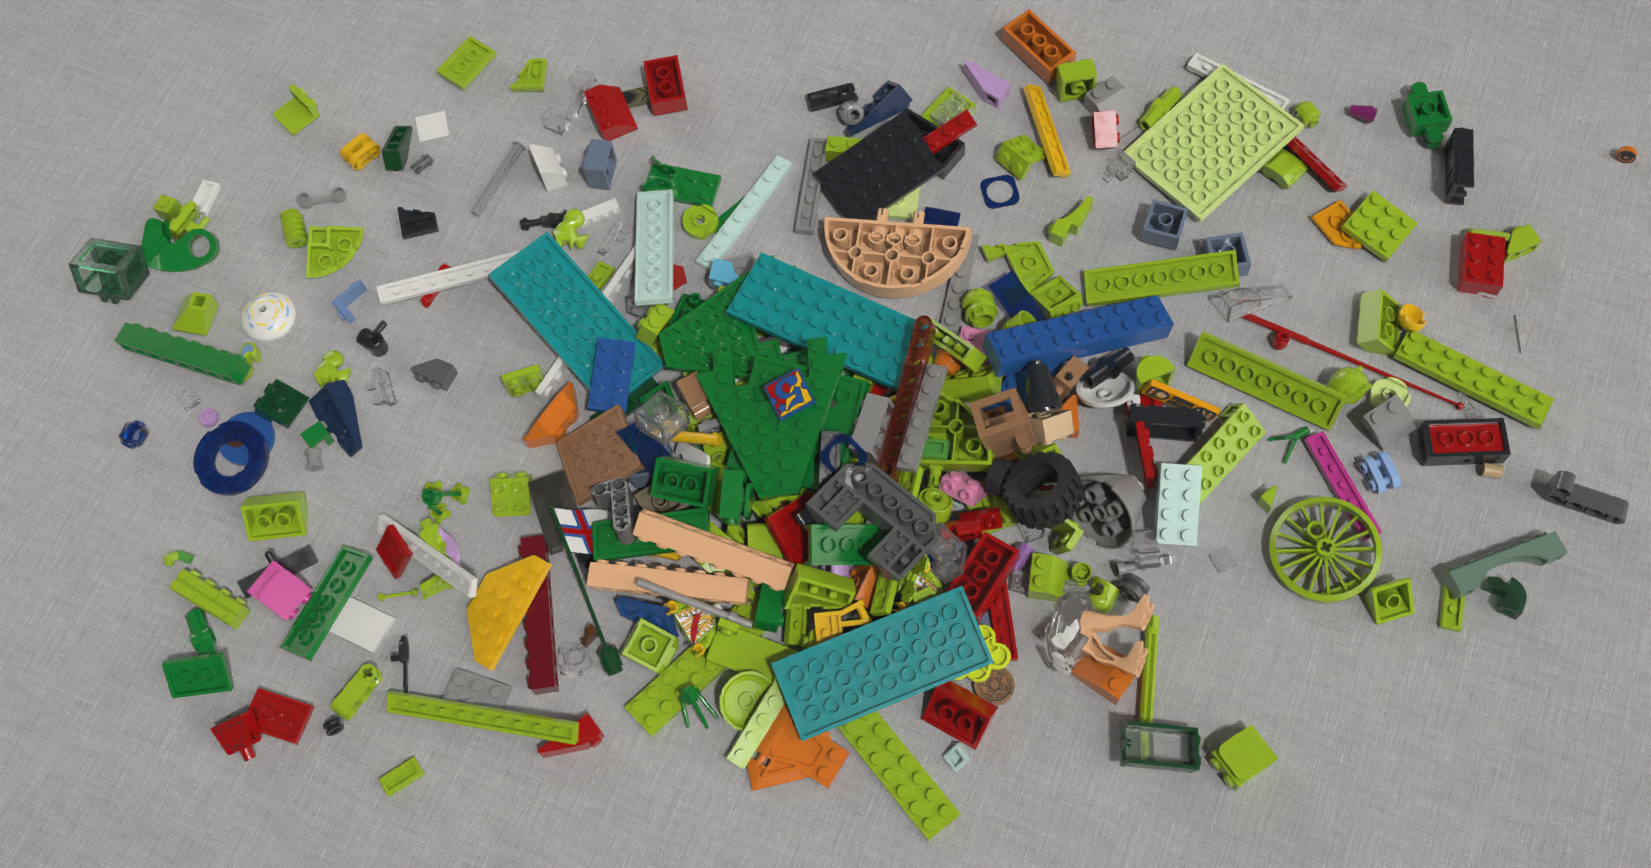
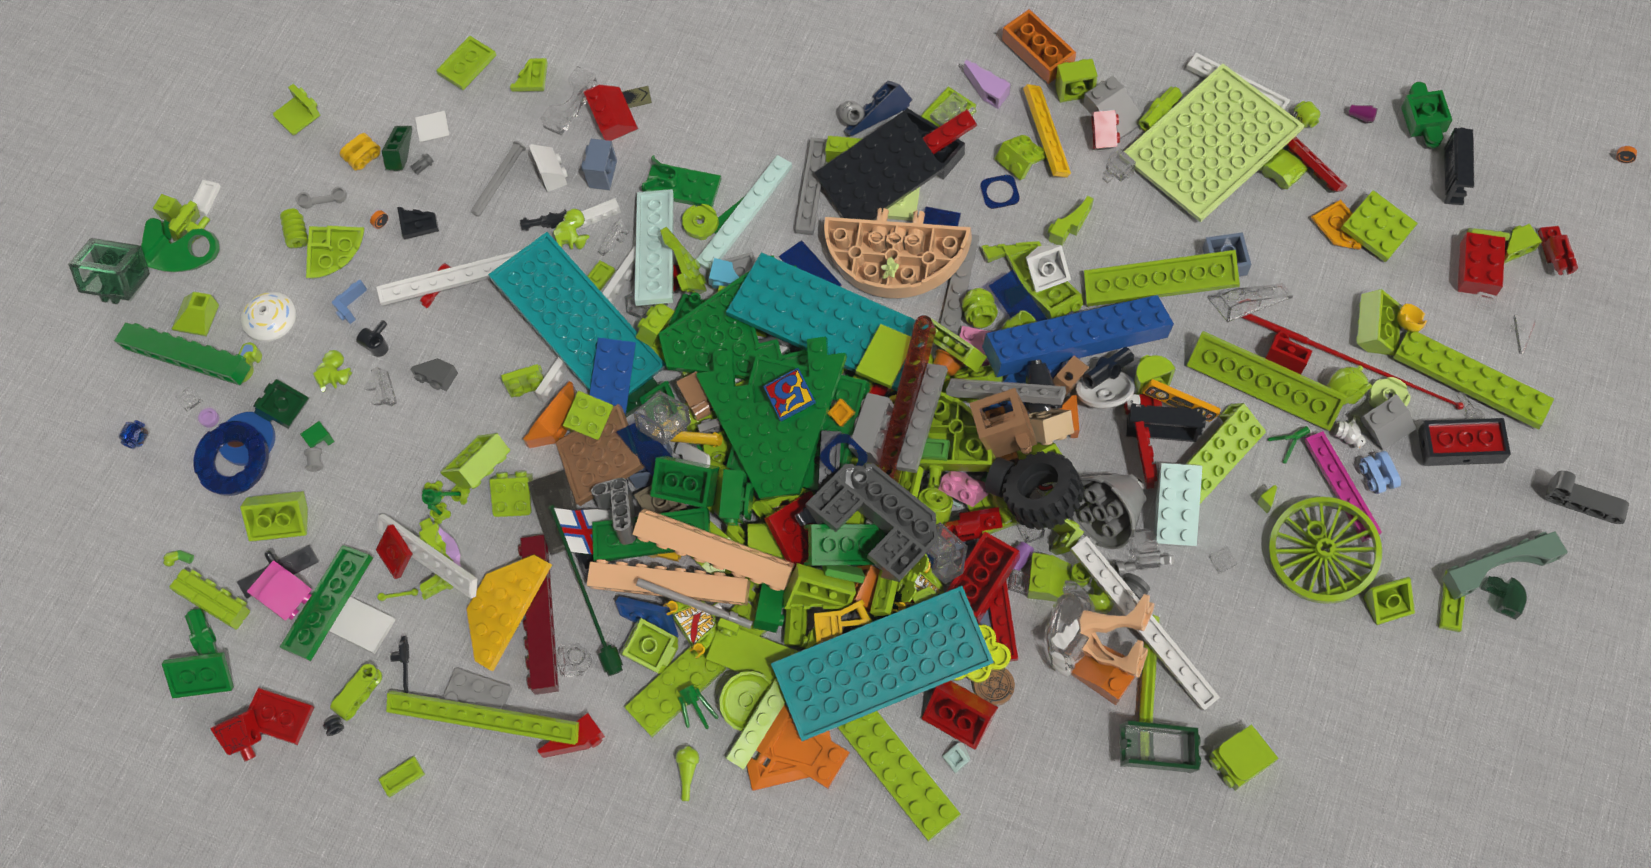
(337, 409): dark blue wedge -> none
(379, 219): none -> tile
(476, 461): none -> lime slope
(588, 415): none -> lime bracket
(591, 635): reddish brown tile -> none
(665, 85): red brick -> none
(687, 760): none -> lime piece
(690, 276): none -> lime wing
(807, 261): none -> clear blue piece
(831, 96): black plate -> none
(841, 412): none -> light orange tile
(844, 572): none -> bright green tile
(884, 356): none -> lime tile
(890, 268): none -> yellowish green plant
(1028, 392): none -> light grey plate
(1047, 267): none -> white slope
(1153, 634): none -> white plate
(1164, 224): sand blue brick -> none
(1288, 354): none -> red brick
(1350, 433): none -> white animal
(1491, 470): tan hinge -> none
(1557, 249): none -> red plate

